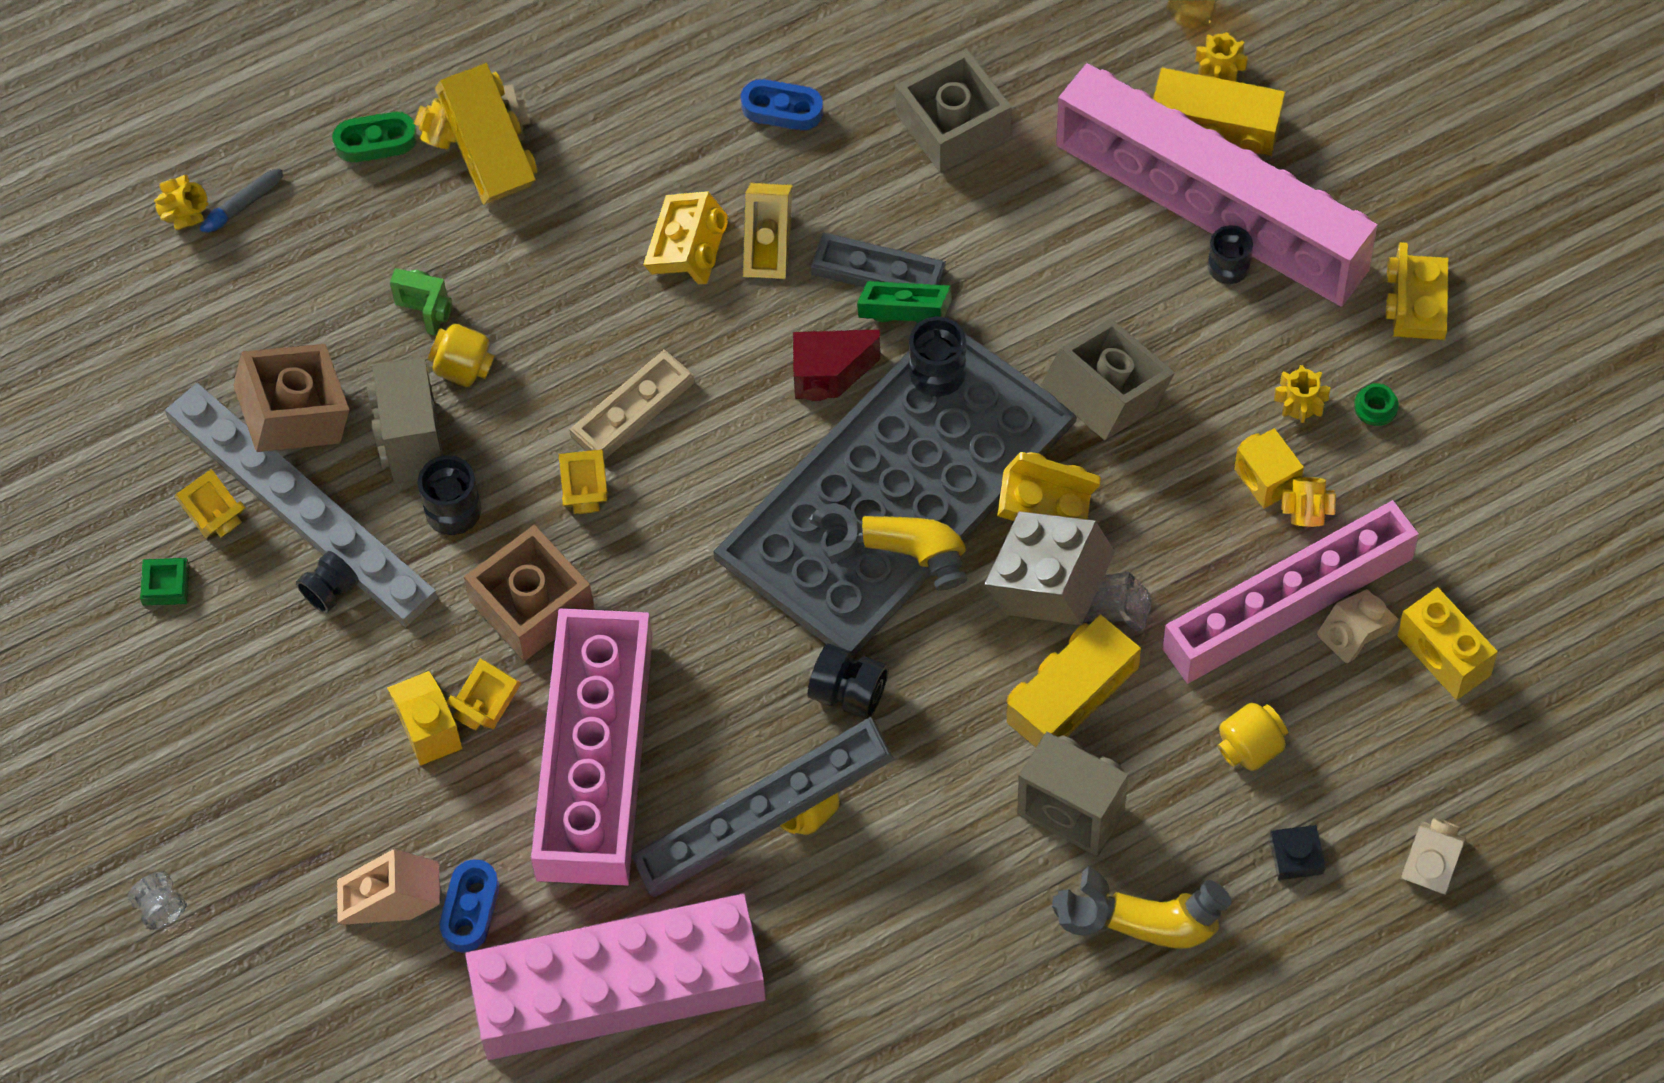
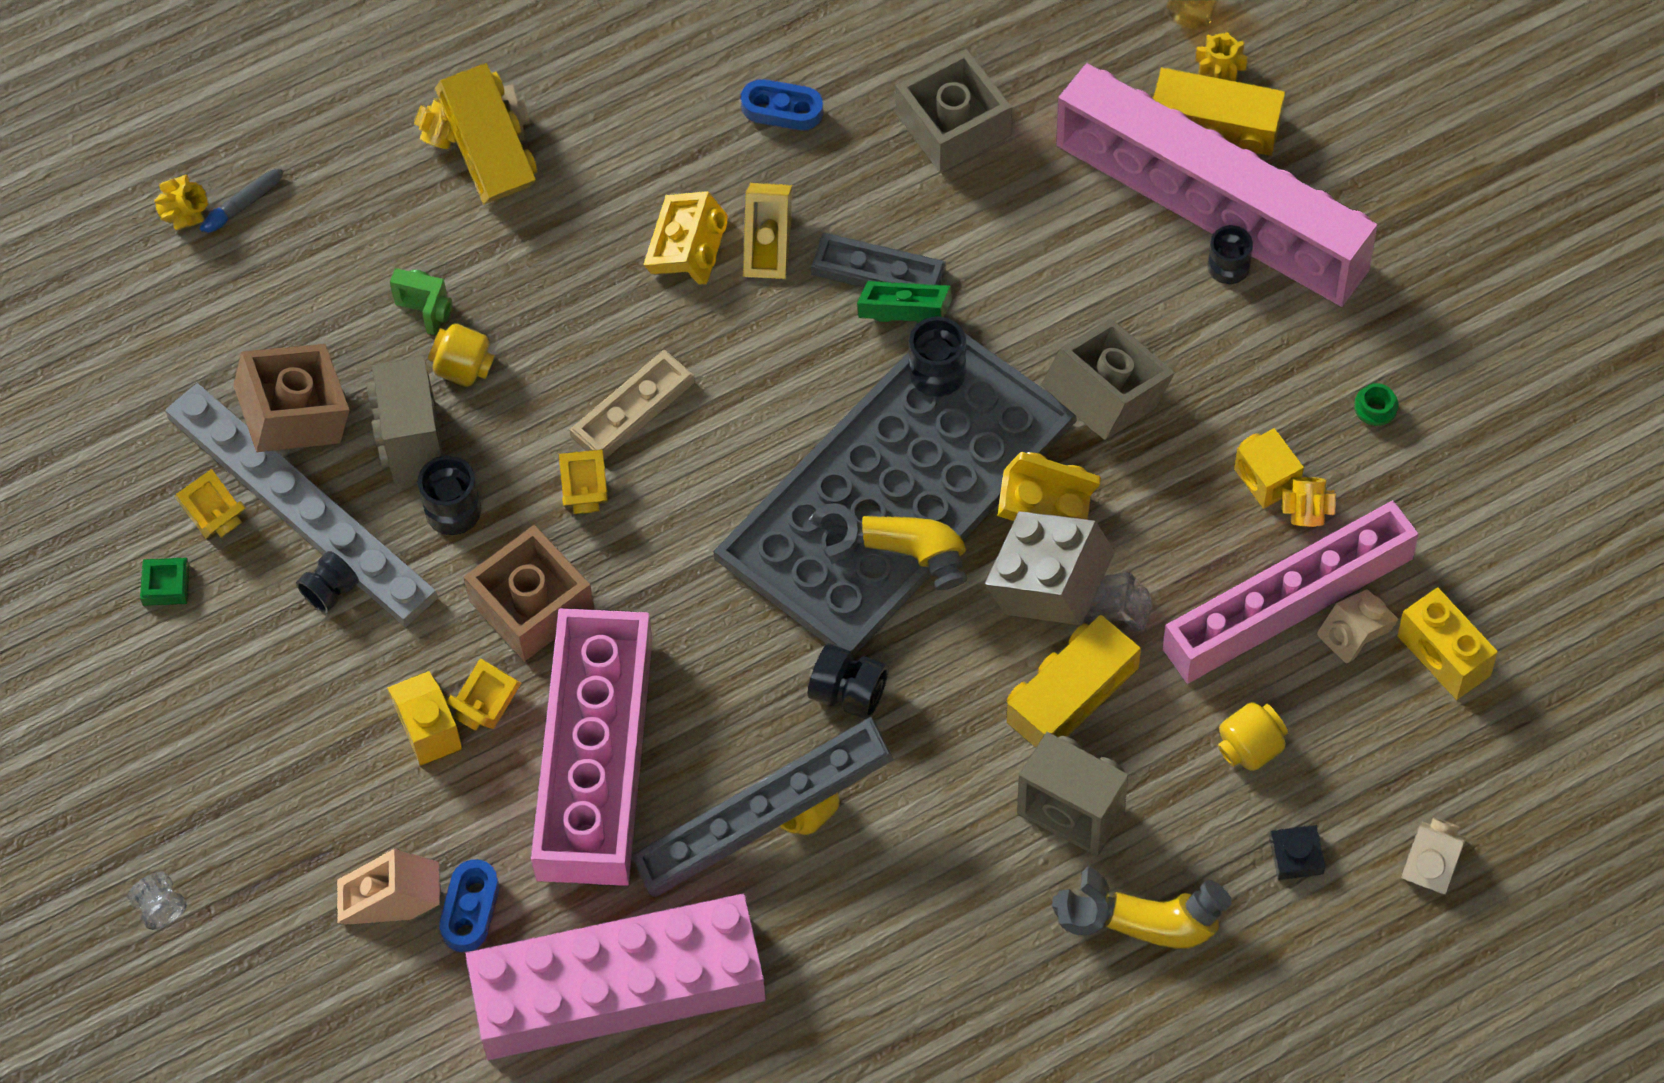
(375, 137): green plate -> none
(832, 361): dark red slope -> none
(1302, 394): yellow gear -> none
(1418, 296): yellow bracket -> none

